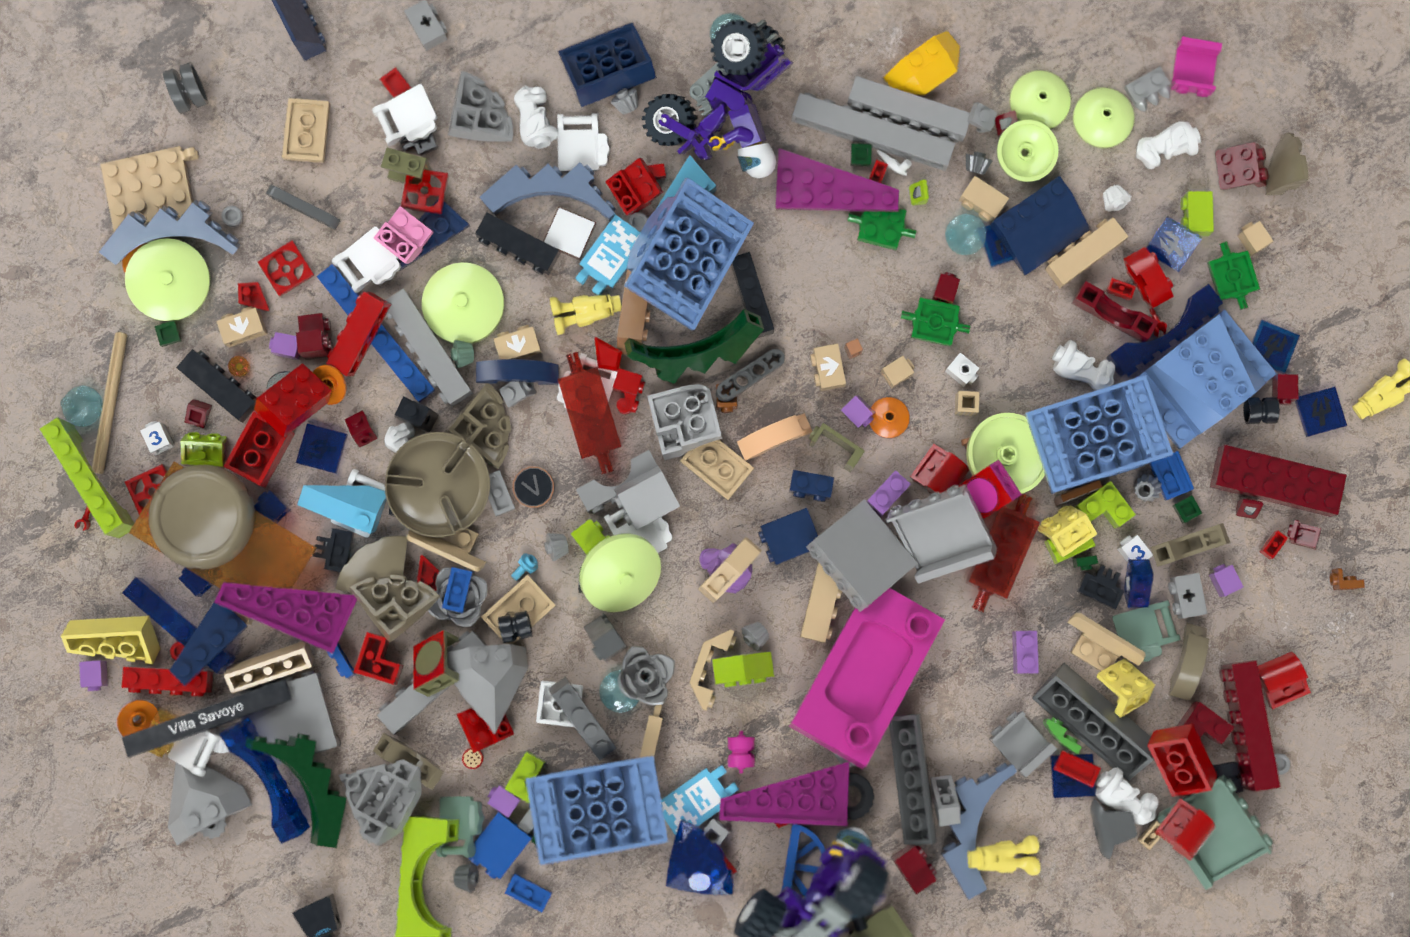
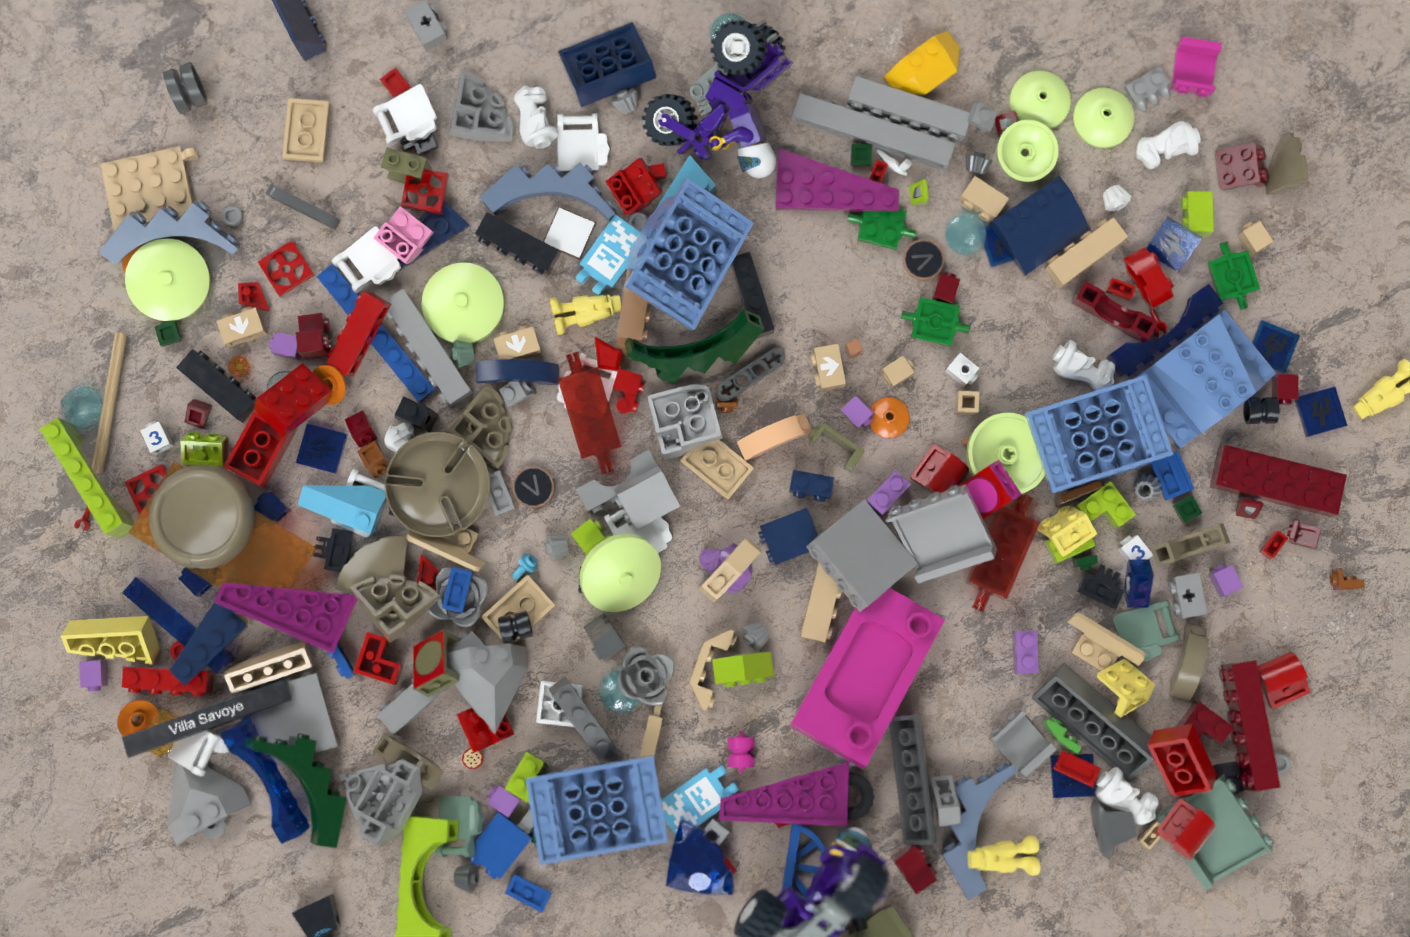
(373, 459): none -> dark orange bracket
(923, 260): none -> black tile

